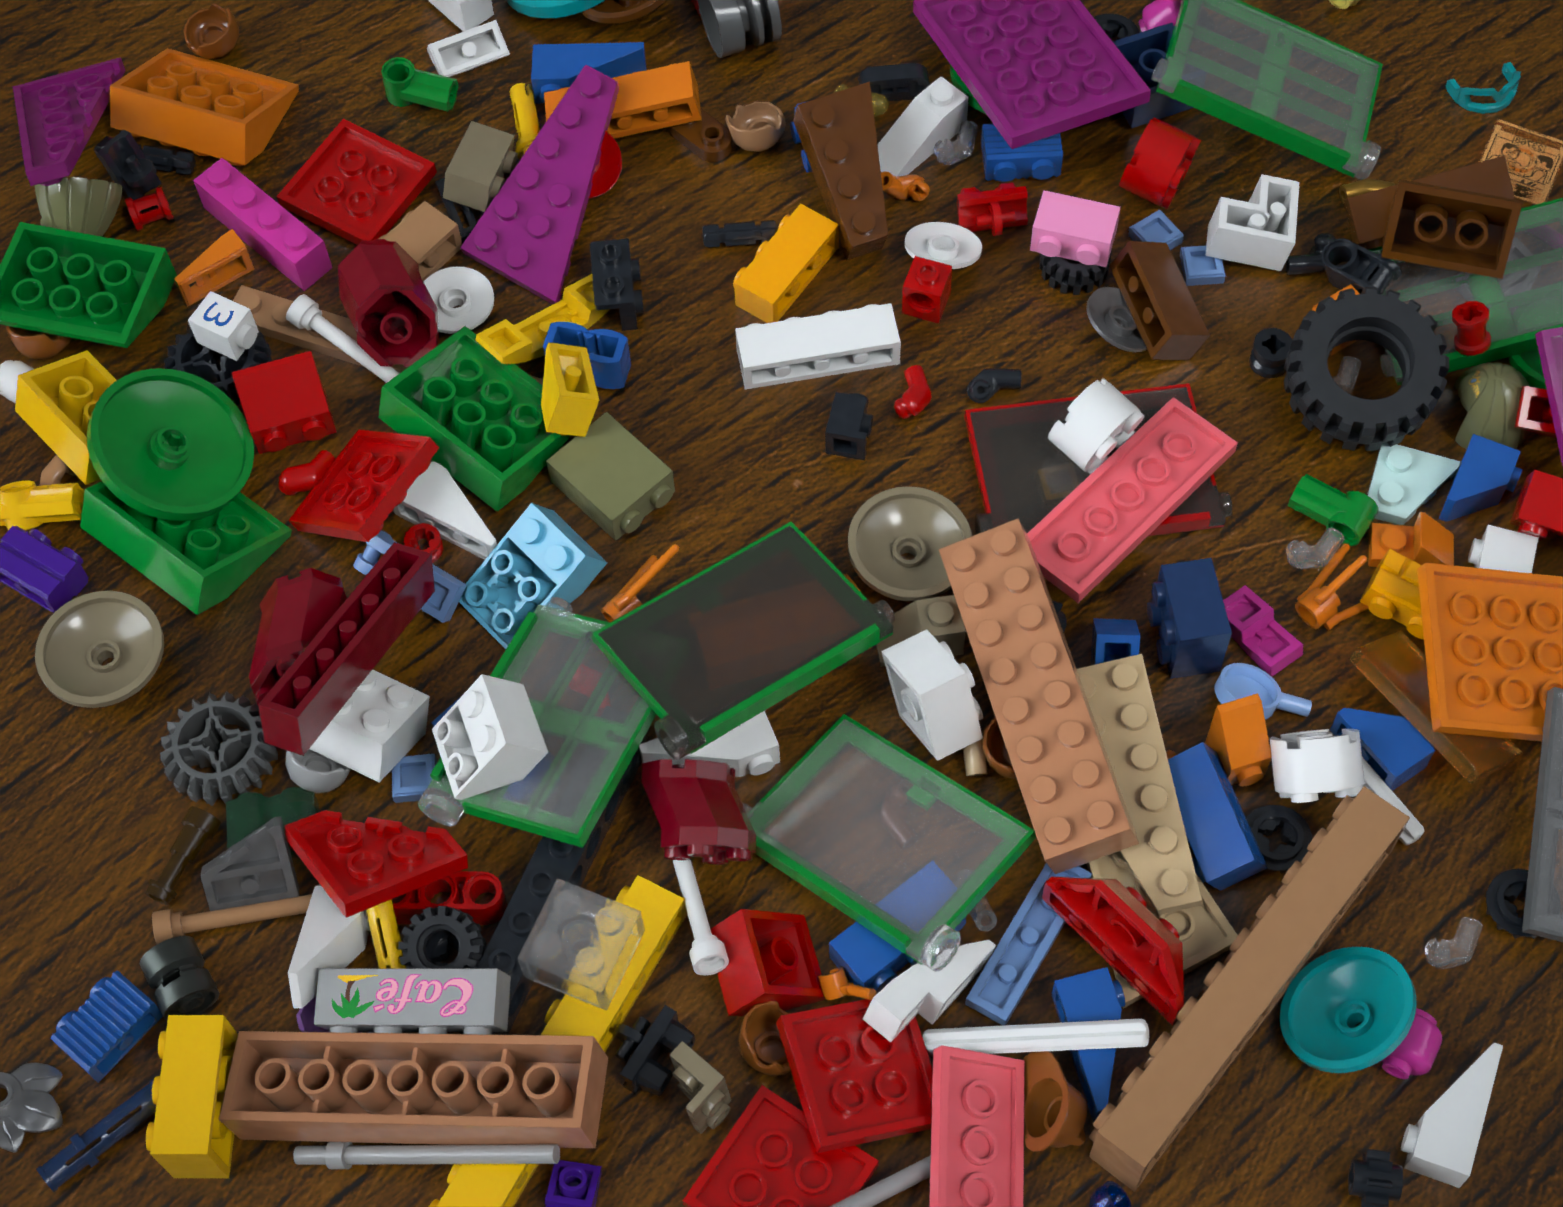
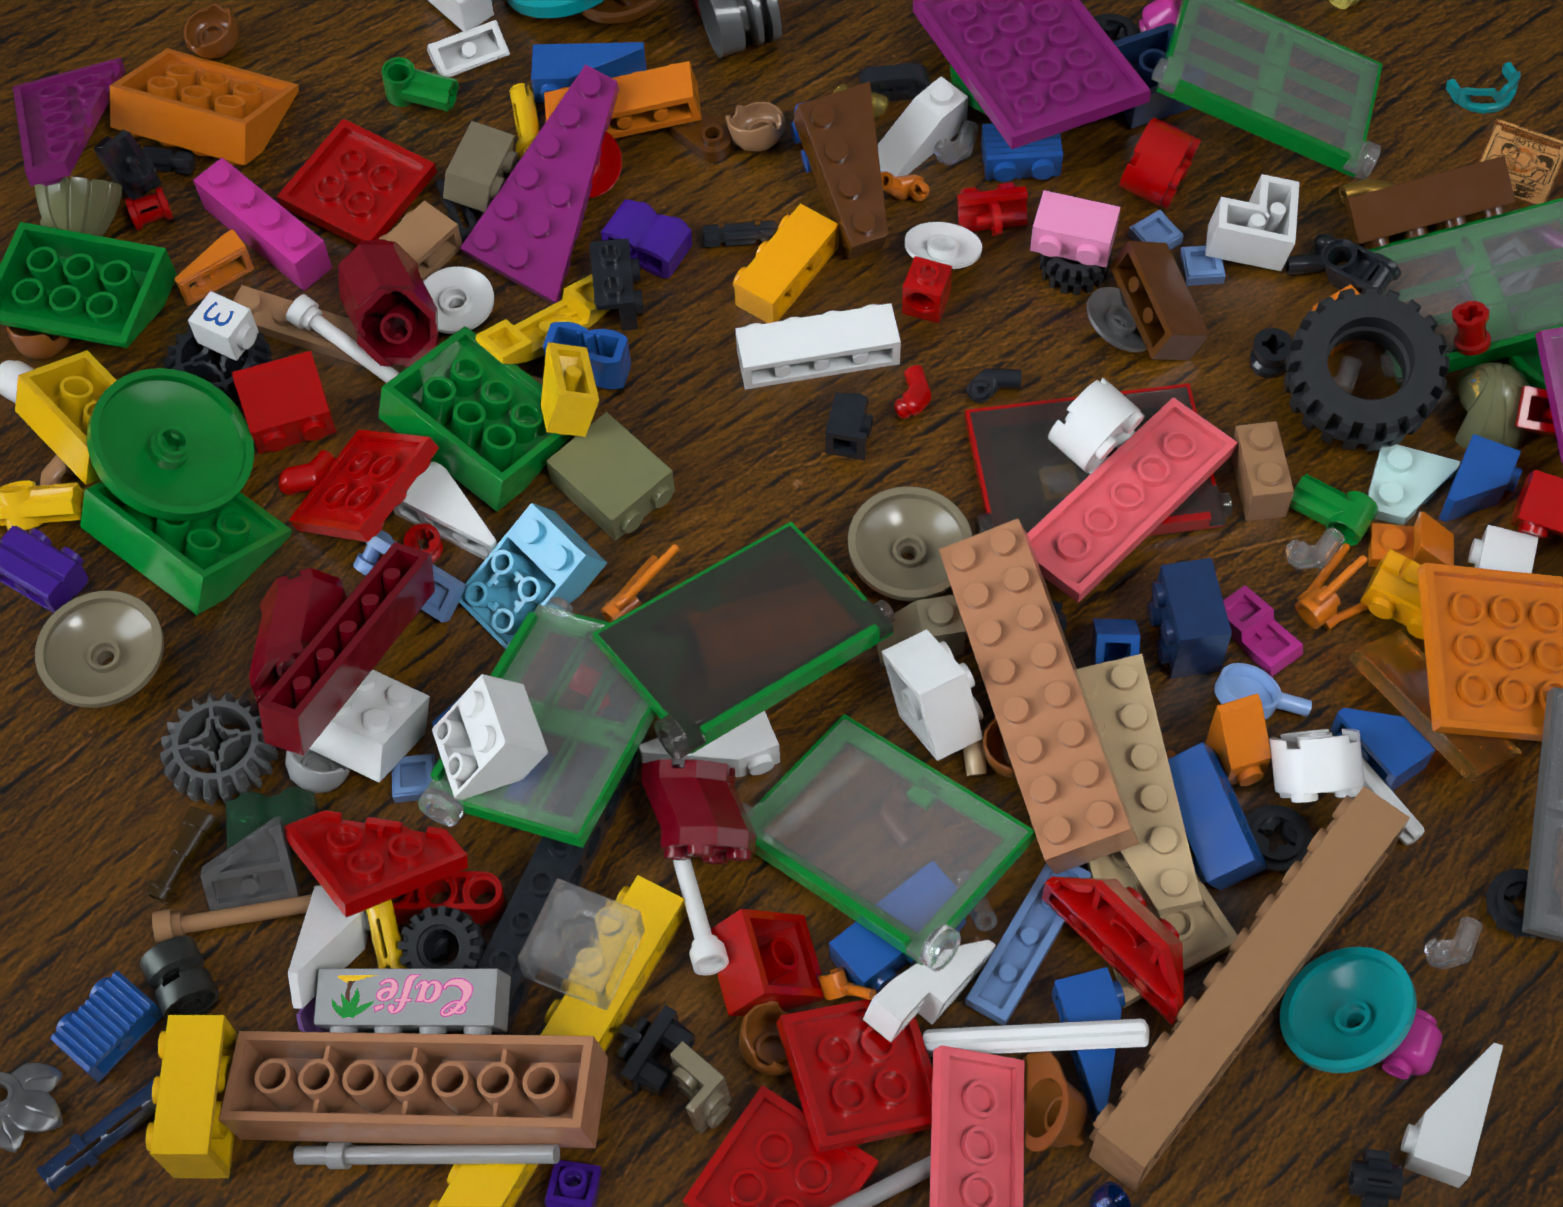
(653, 238): none -> dark purple brick
(1261, 471): none -> medium nougat brick
(1450, 228): reddish brown slope -> none

